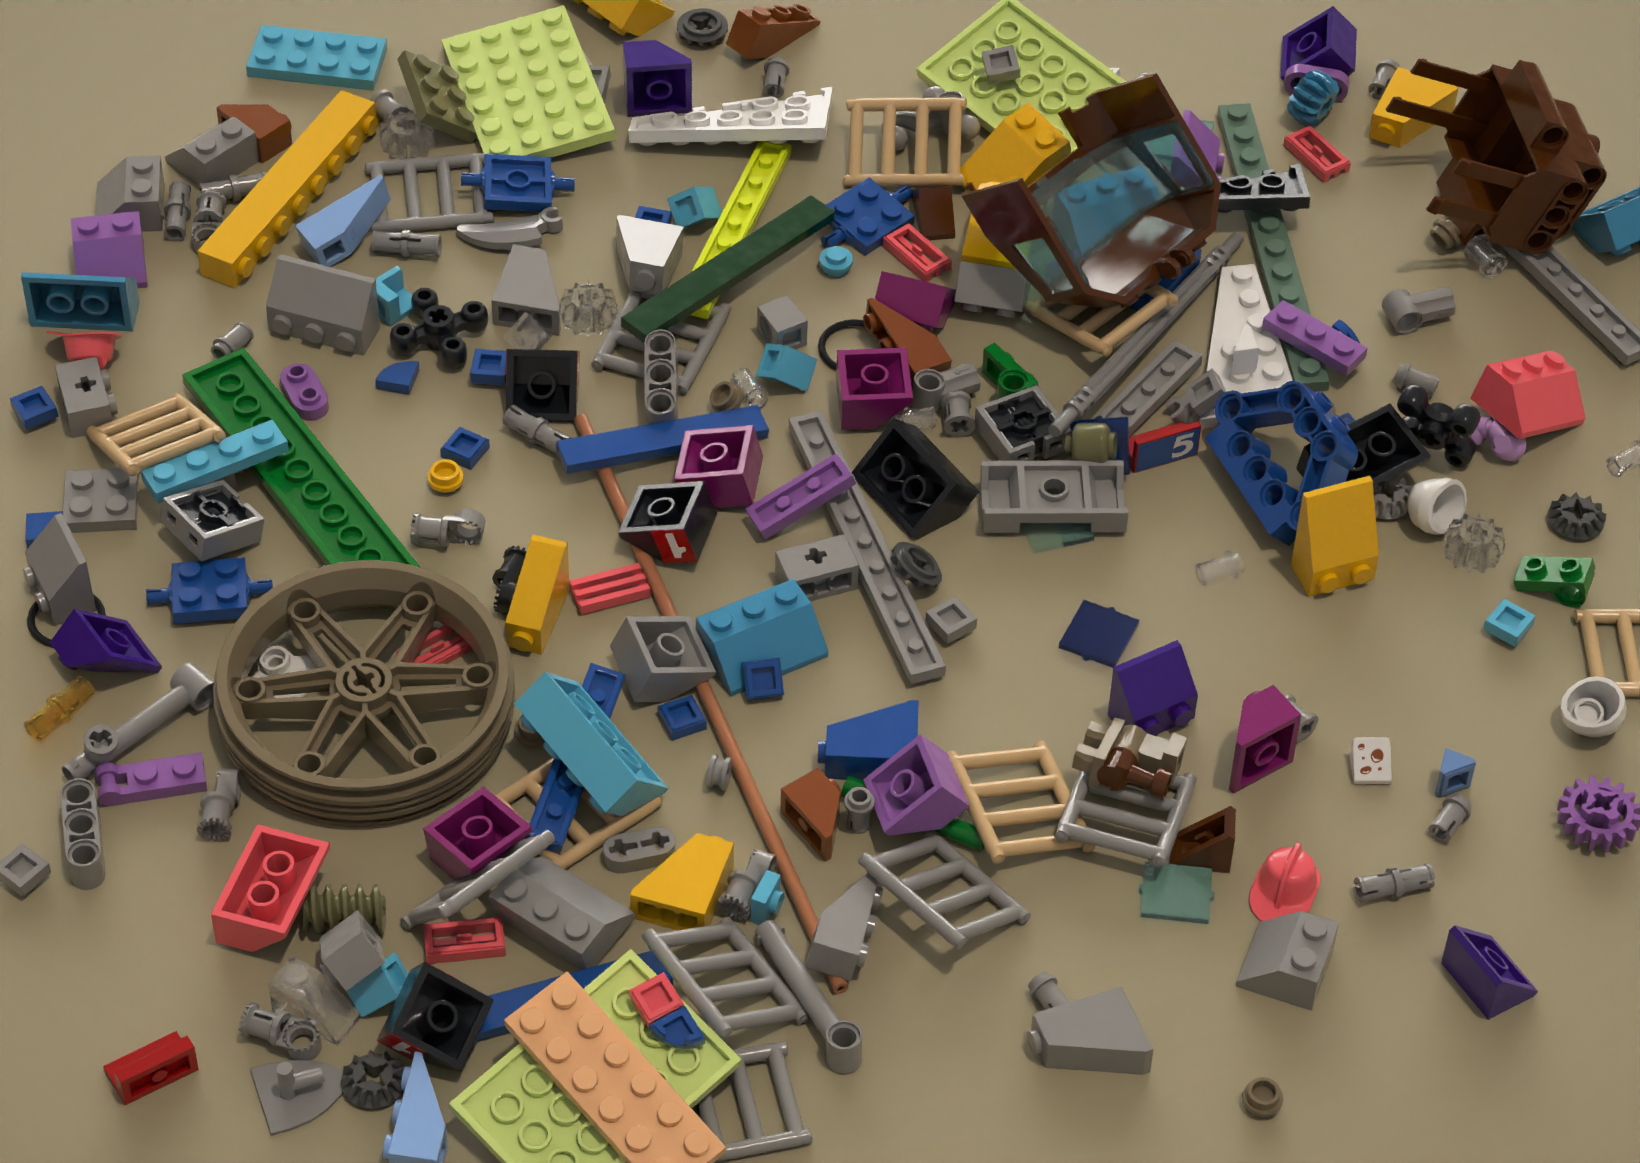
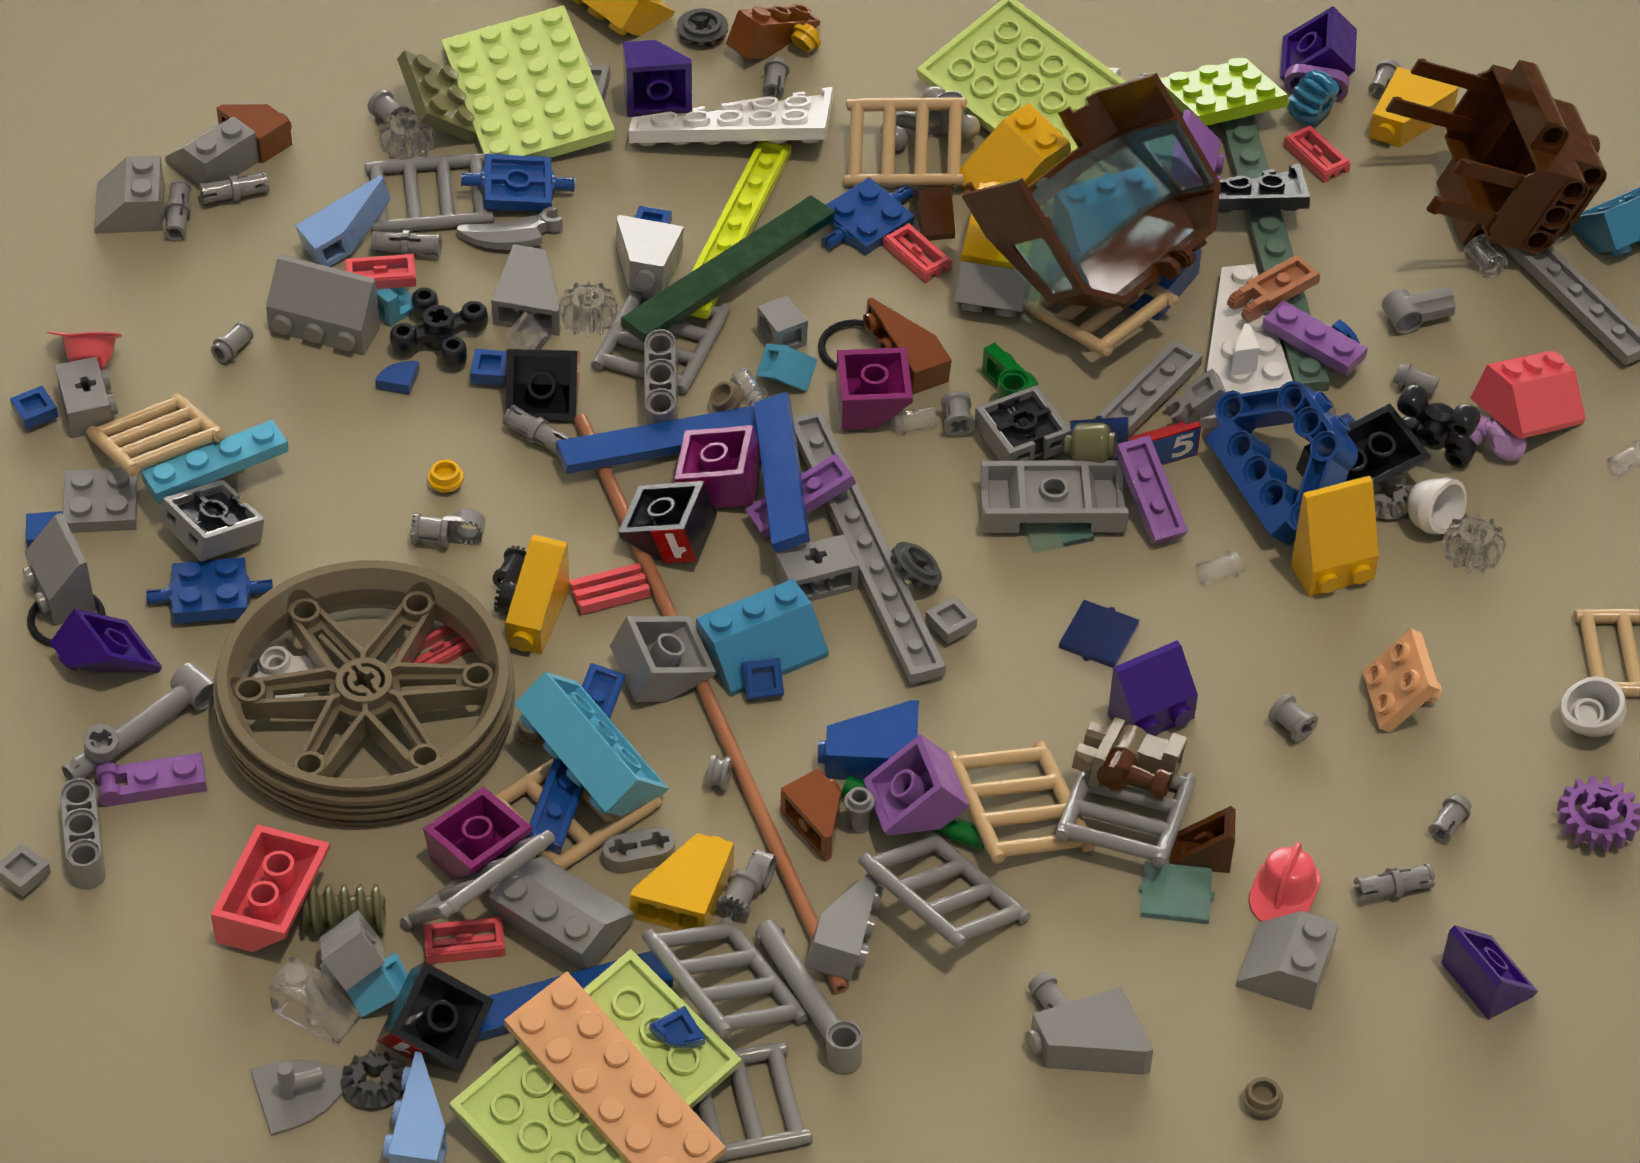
(59, 708): clear yellow pin -> none
(80, 301): dark azure slope -> none
(110, 246): medium lavender slope -> none
(152, 1067): red panel -> none
(201, 226): light grey connector -> none
(219, 804): light grey connector -> none
(280, 1030): light grey connector -> none
(287, 189): yellow brick -> none
(304, 391): medium lavender plate -> none
(304, 480): green plate -> none
(317, 57): medium azure plate -> none
(389, 271): none -> coral tile
(465, 448): blue tile -> none
(655, 998): coral tile -> none
(682, 717): blue tile -> none
(694, 206): medium azure panel -> none
(766, 898): medium azure plate -> none
(781, 472): none -> blue tile
(805, 37): none -> yellow plate
(836, 261): medium azure plate -> none
(914, 480): black slope -> none
(916, 299): magenta slope -> none
(932, 385): light grey piece -> none
(1001, 64): light grey plate -> none
(1144, 336): light grey axle -> none
(1151, 490): none -> medium lavender plate
(1224, 91): none -> lime plate
(1264, 737): magenta slope -> none
(1273, 287): none -> nougat hinge
(1371, 760): white slope -> none
(1401, 680): none -> light nougat plate
(1445, 234): dark tan plate -> none
(1455, 773): medium blue slope -> none
(1509, 622): medium azure plate -> none
(1564, 520): dark grey gear -> none
(1564, 576): green plate -> none

